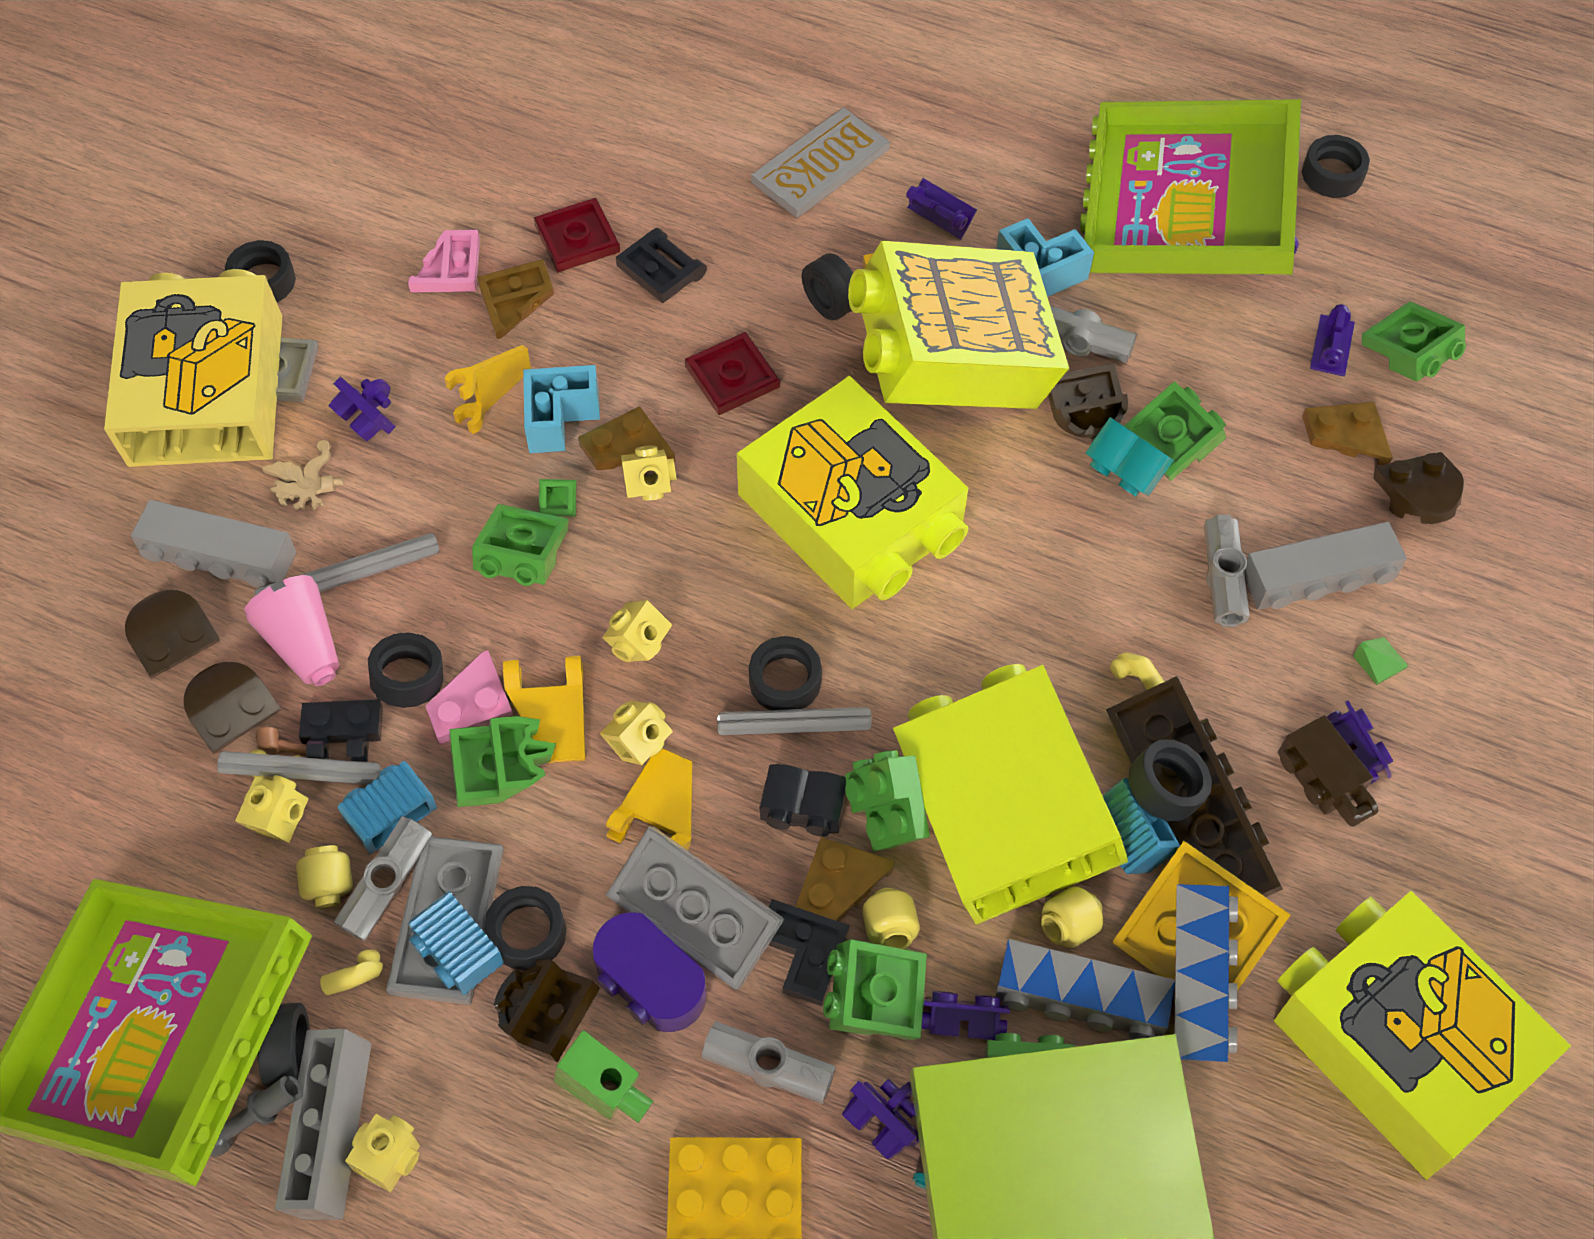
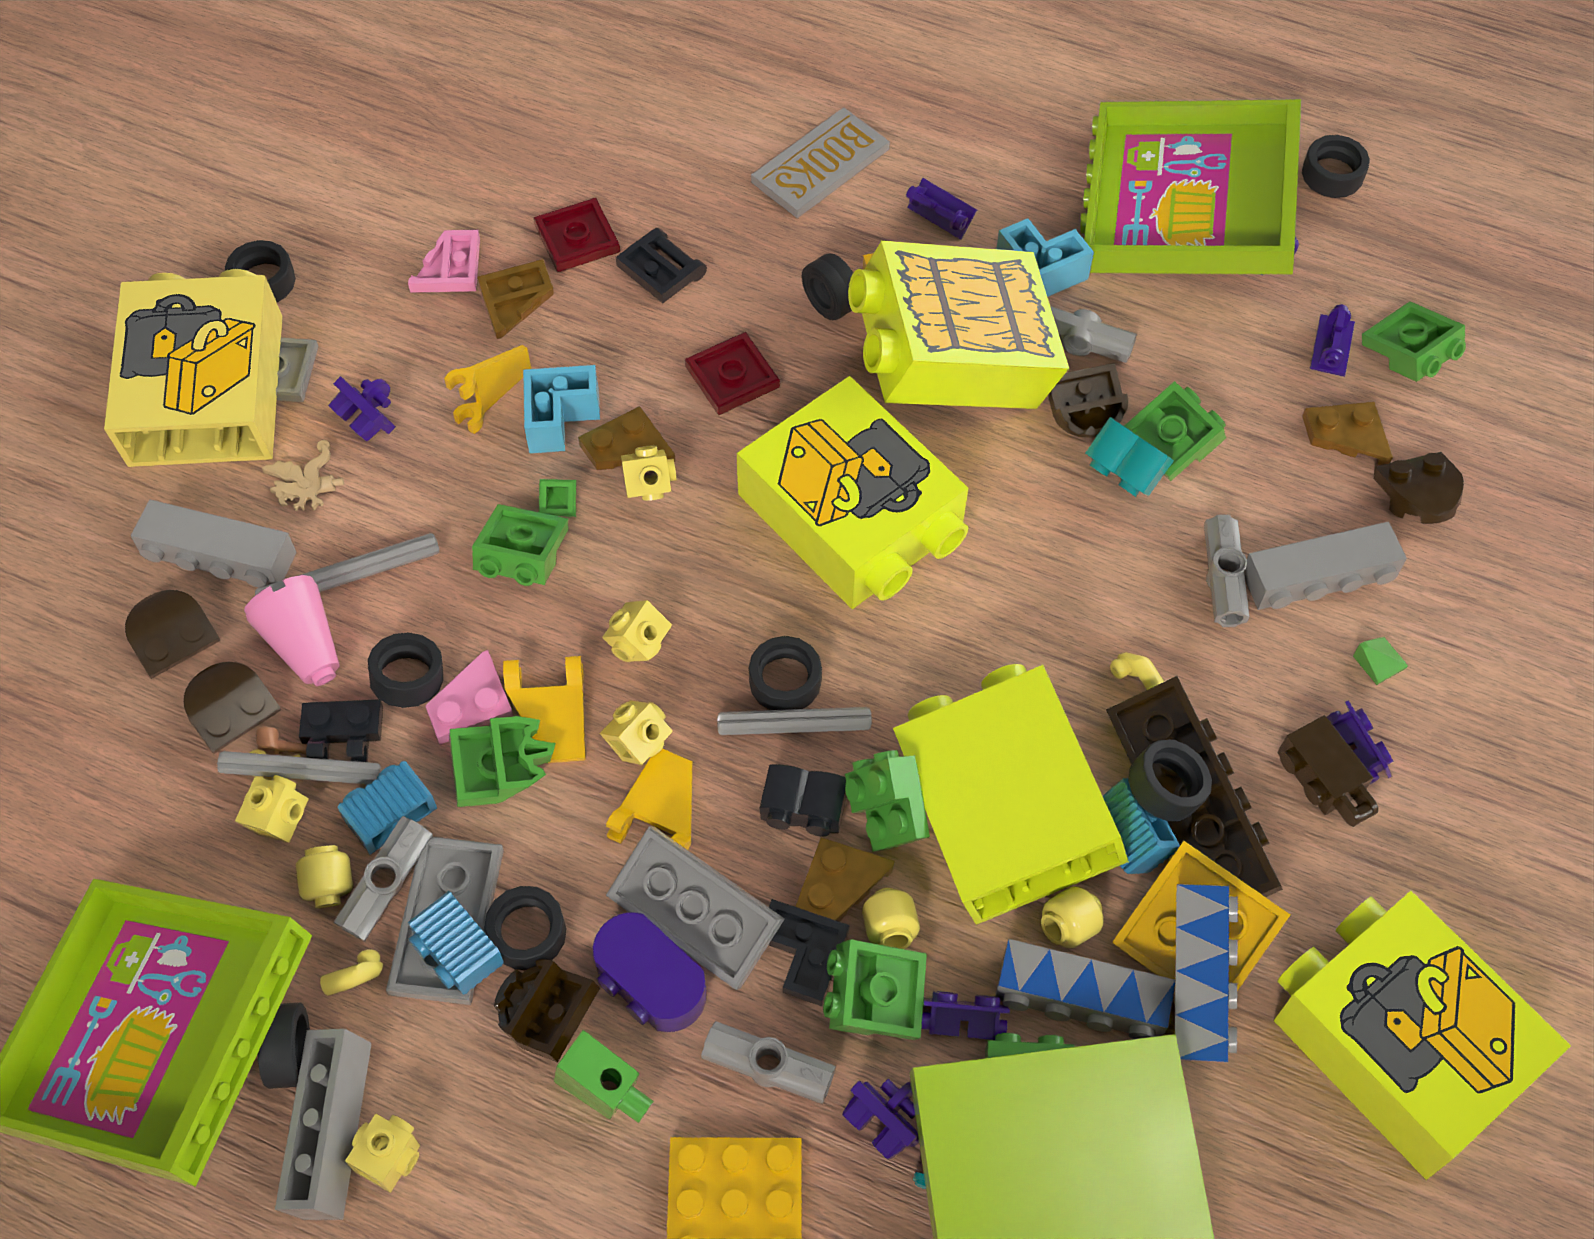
(261, 1108): dark grey pin -> none

